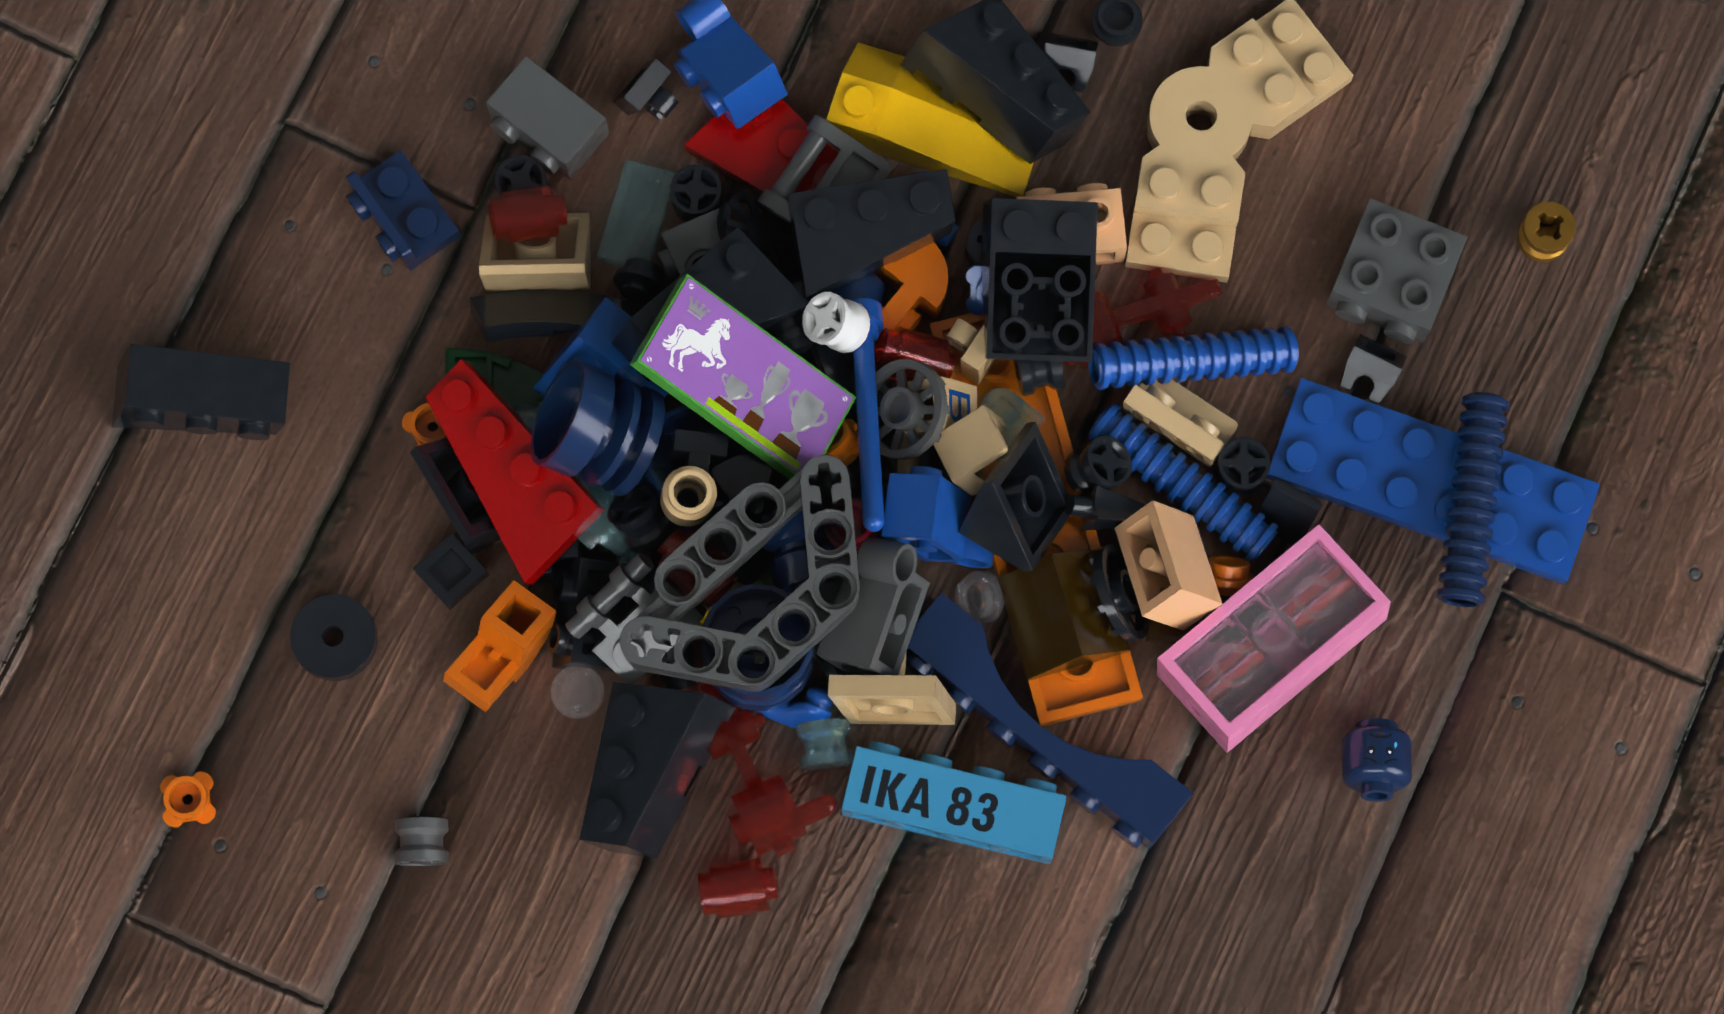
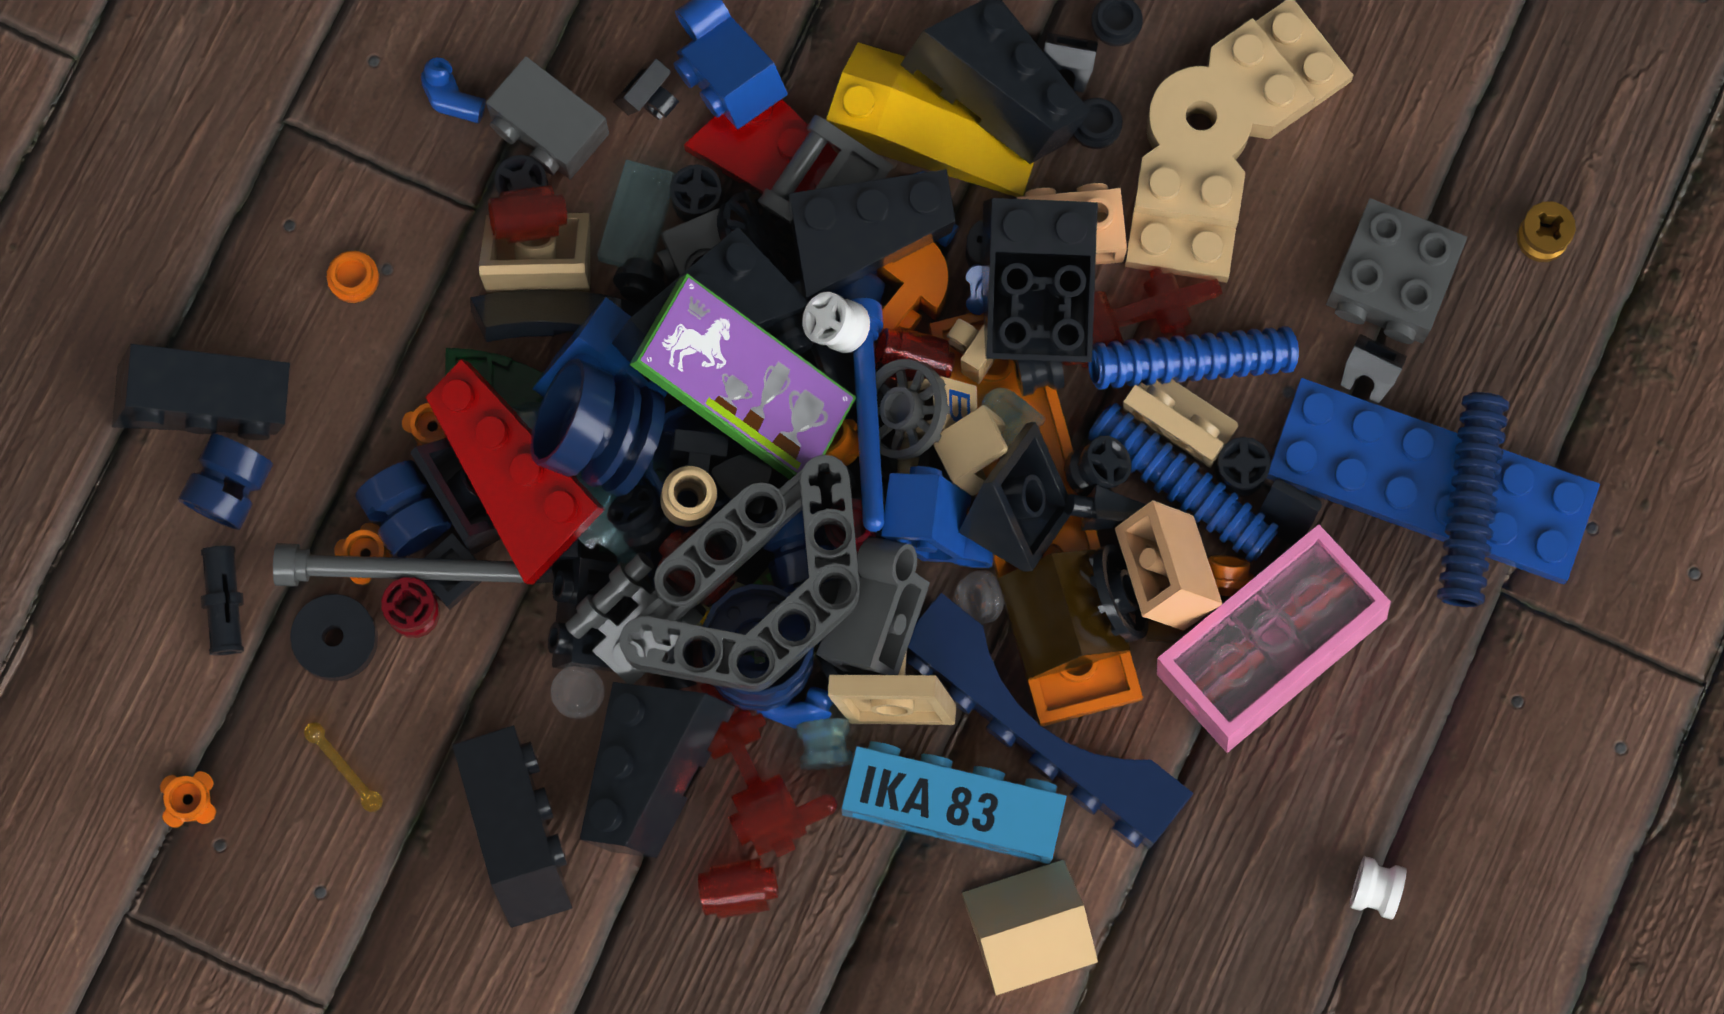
(222, 600): none -> black pin
(230, 463): none -> dark blue wheel
(297, 565): none -> dark grey piece
(352, 276): none -> orange plate
(360, 540): none -> orange plate
(370, 800): none -> clear yellow hinge
(403, 209): dark blue bracket -> none
(405, 513): none -> dark blue wheel
(415, 616): none -> dark red wheel
(421, 841): flat silver wheel -> none
(445, 95): none -> blue arm
(504, 648): orange brick -> none
(513, 826): none -> black wedge
(1030, 927): none -> tan slope
(1101, 126): none -> black plate
(1376, 759): dark blue head -> none
(1378, 888): none -> white wheel

